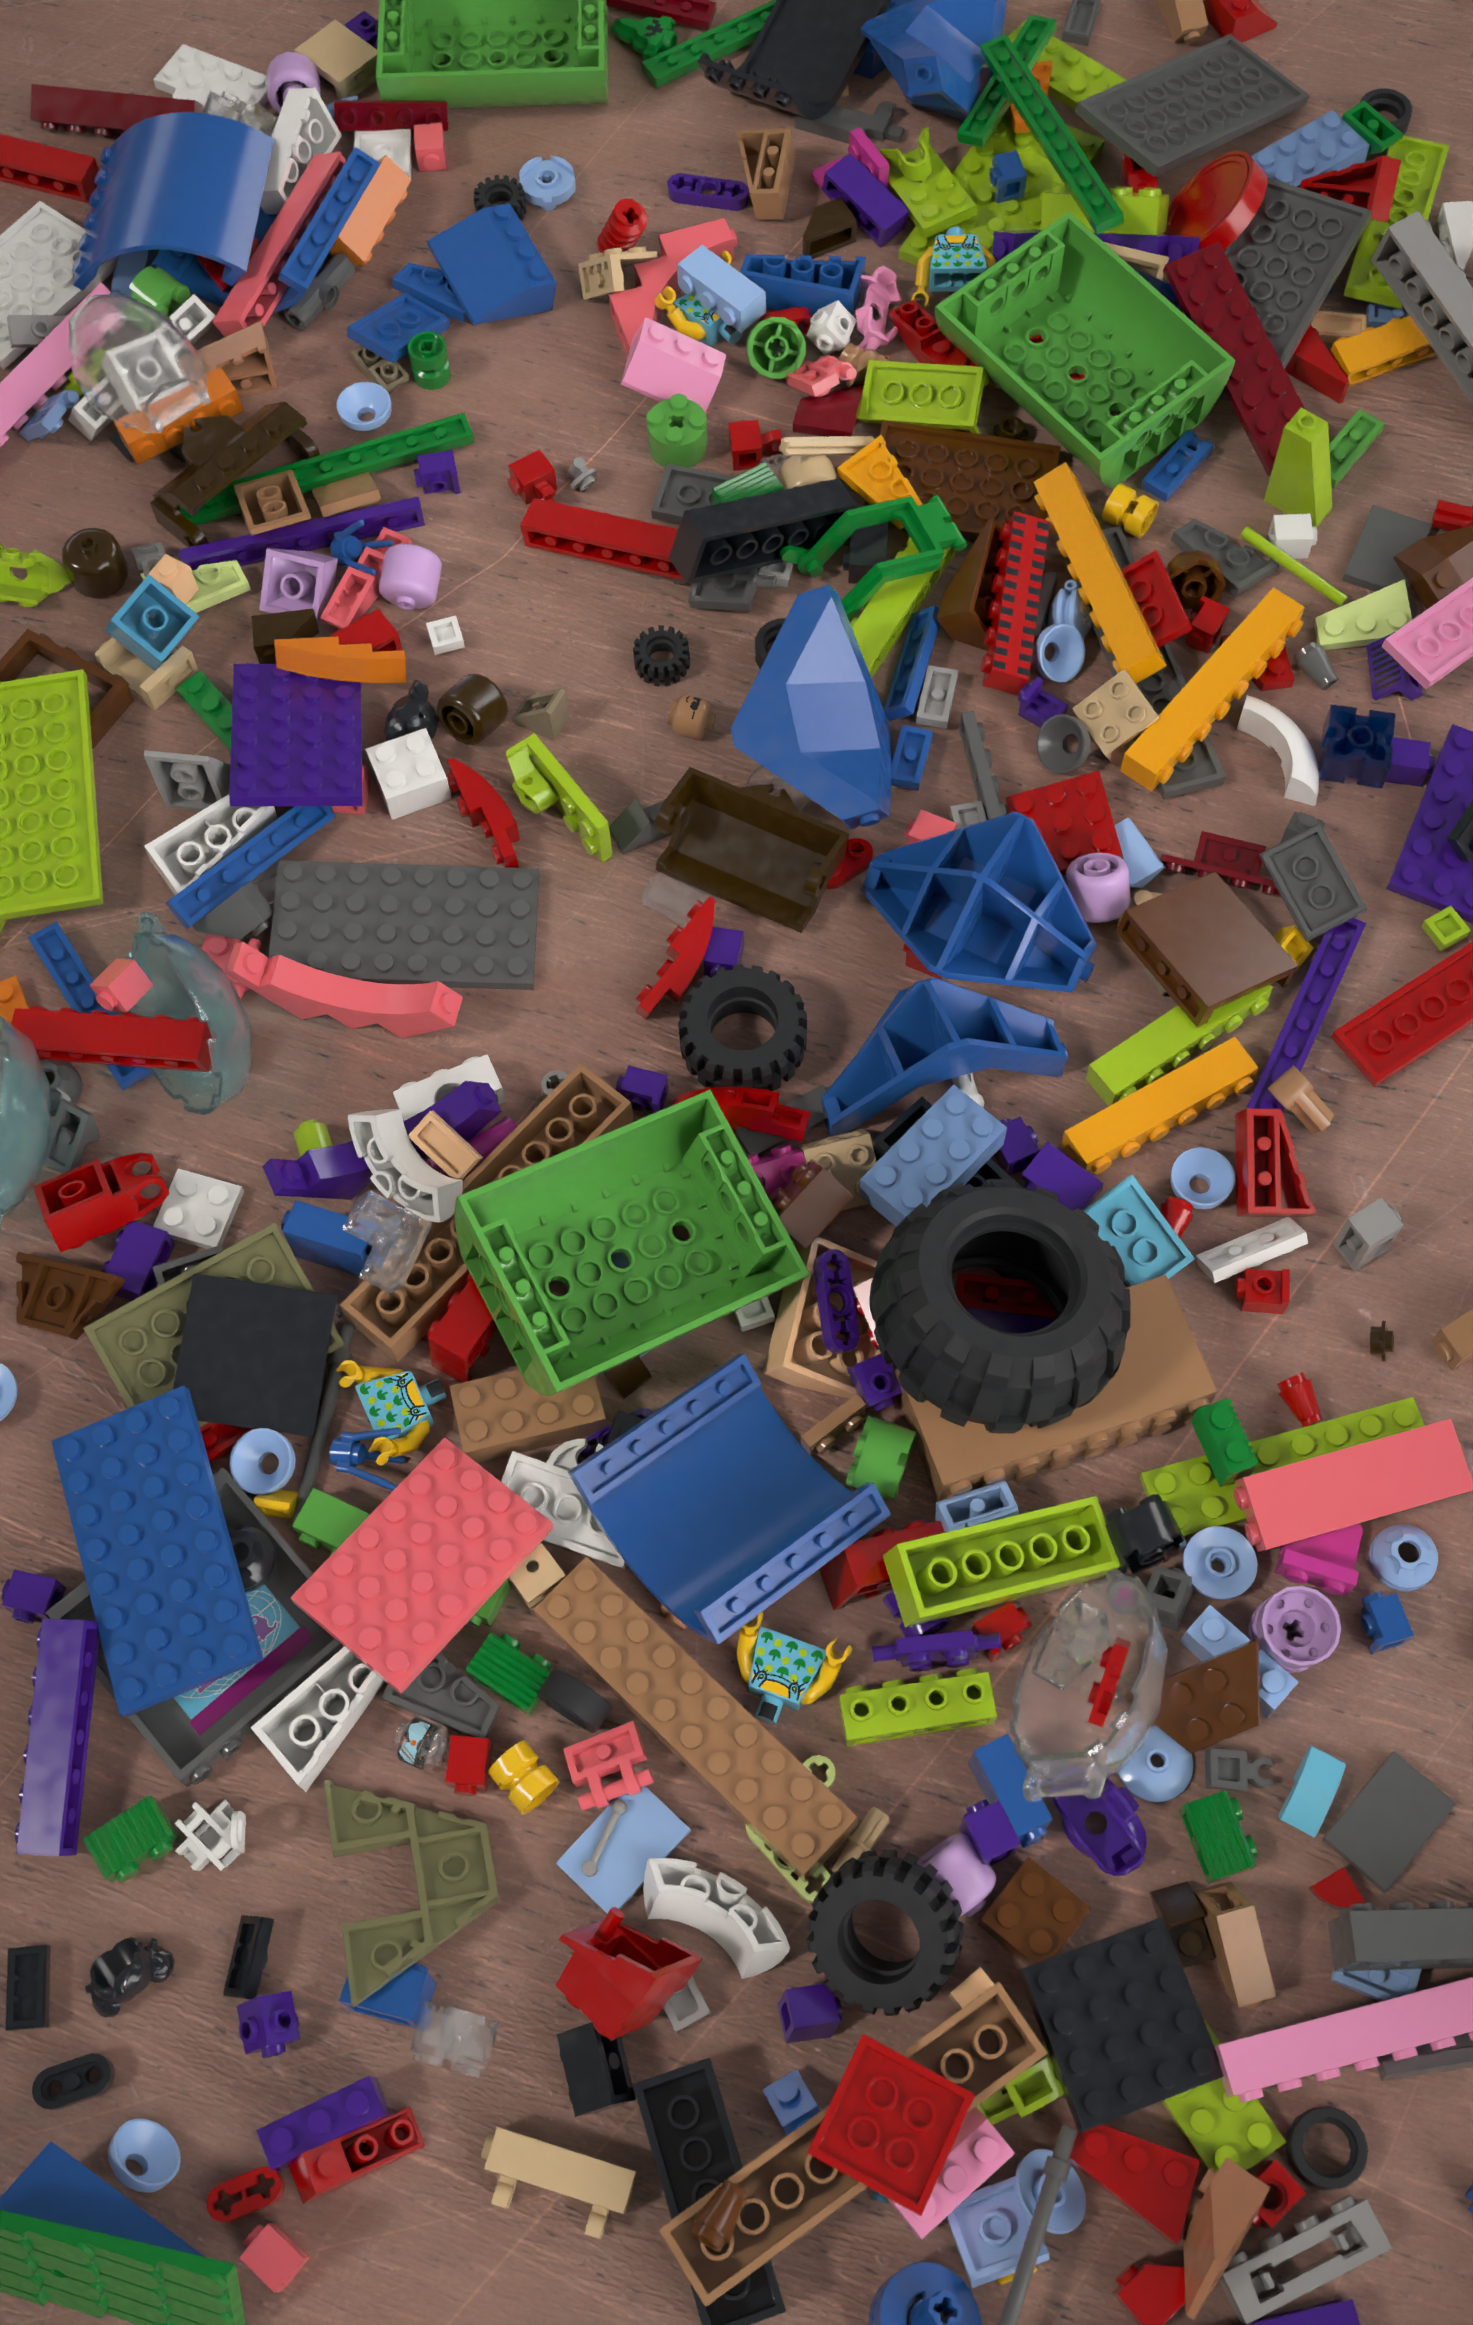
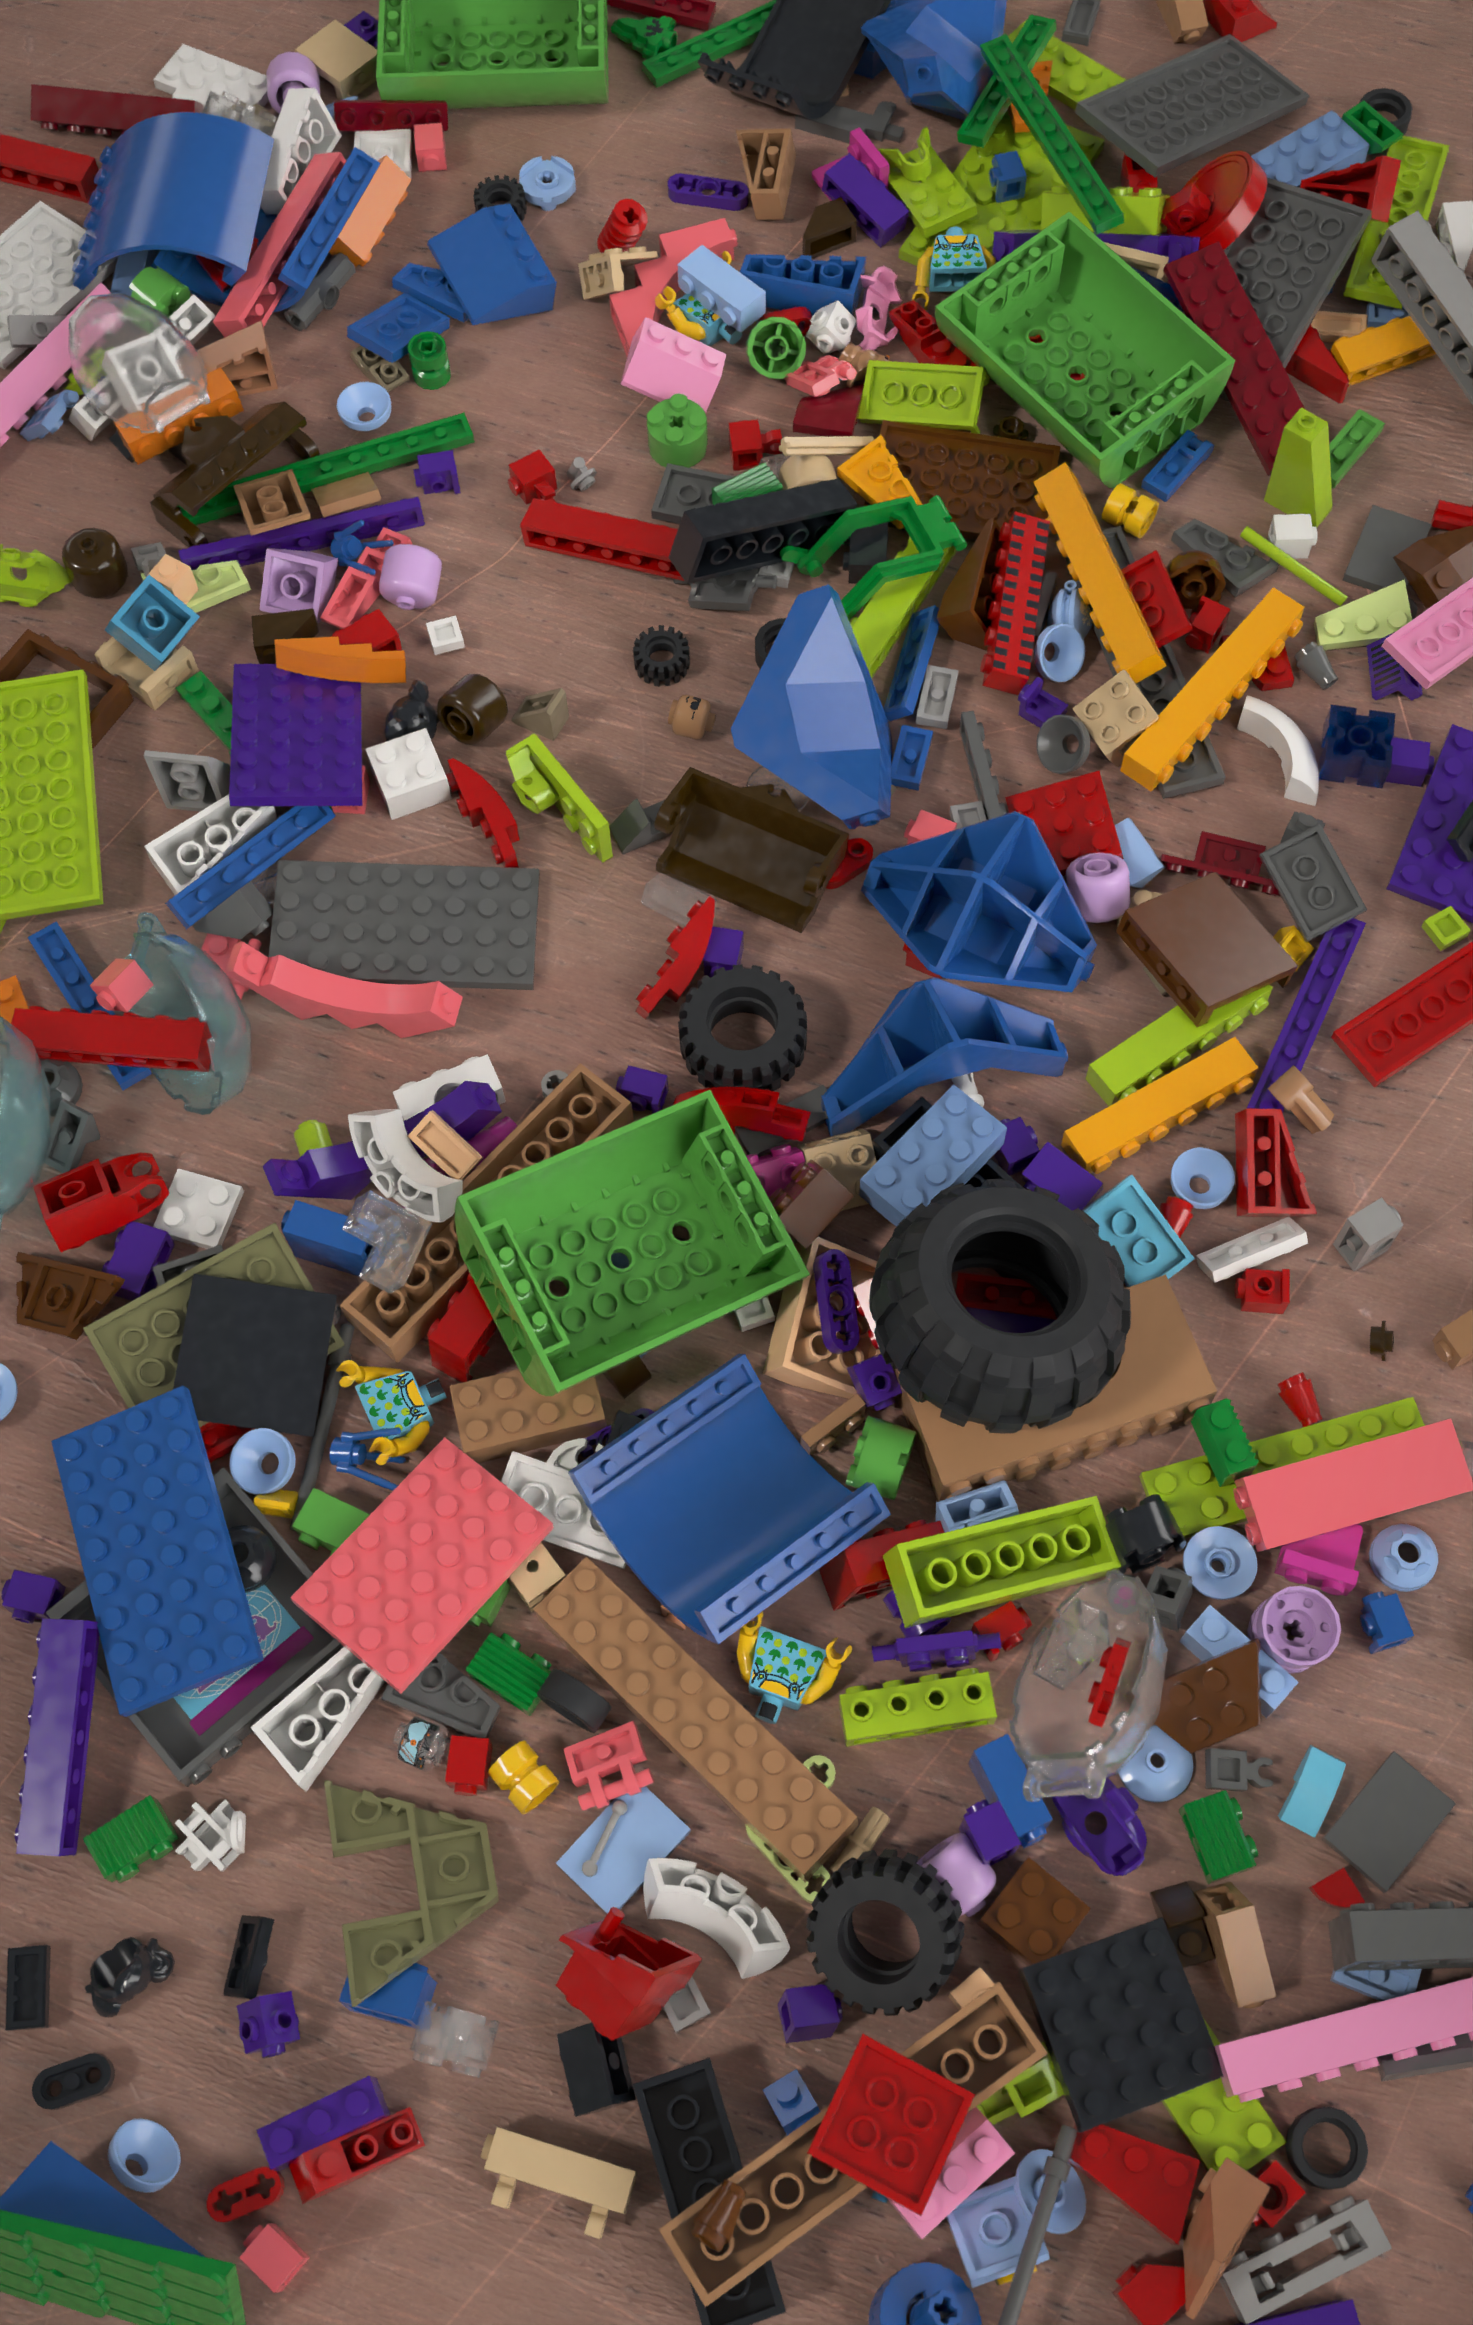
(1185, 210): none -> red brick

